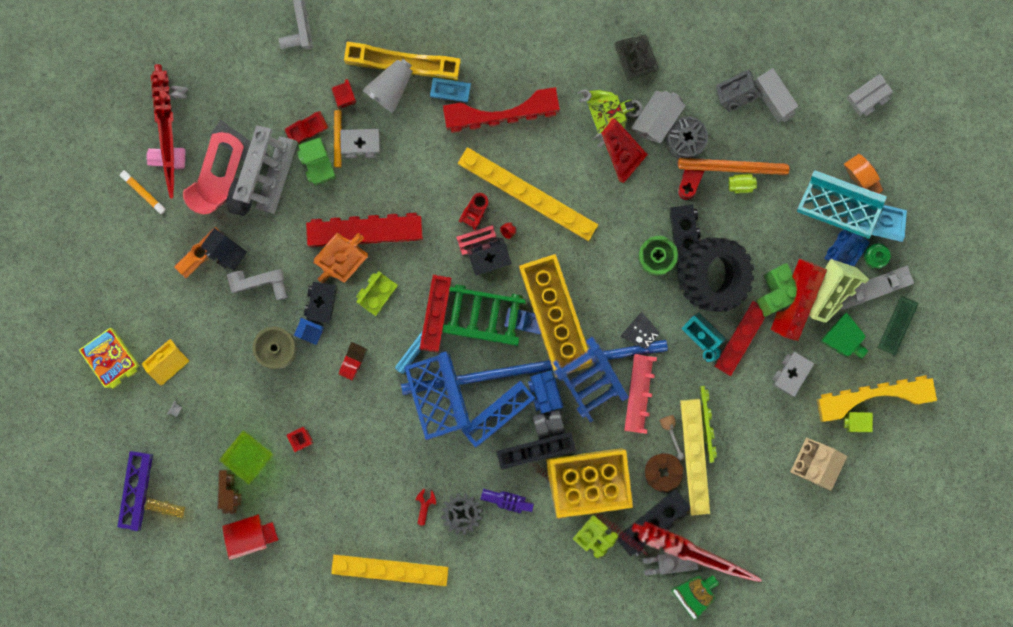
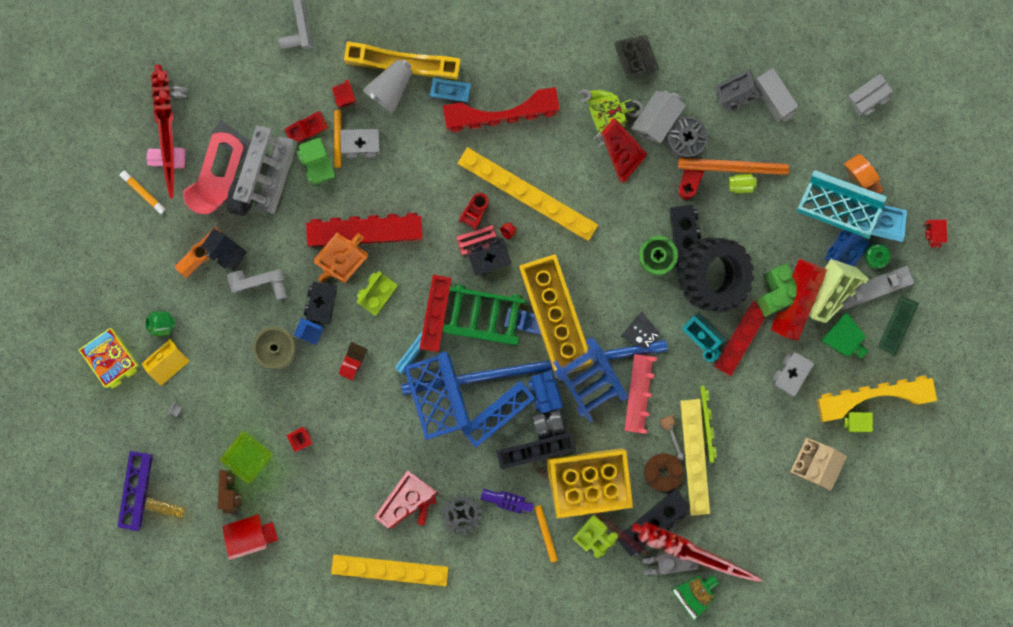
(159, 323): none -> green head
(404, 500): none -> wing
(546, 534): none -> light orange bar
(936, 232): none -> red brick

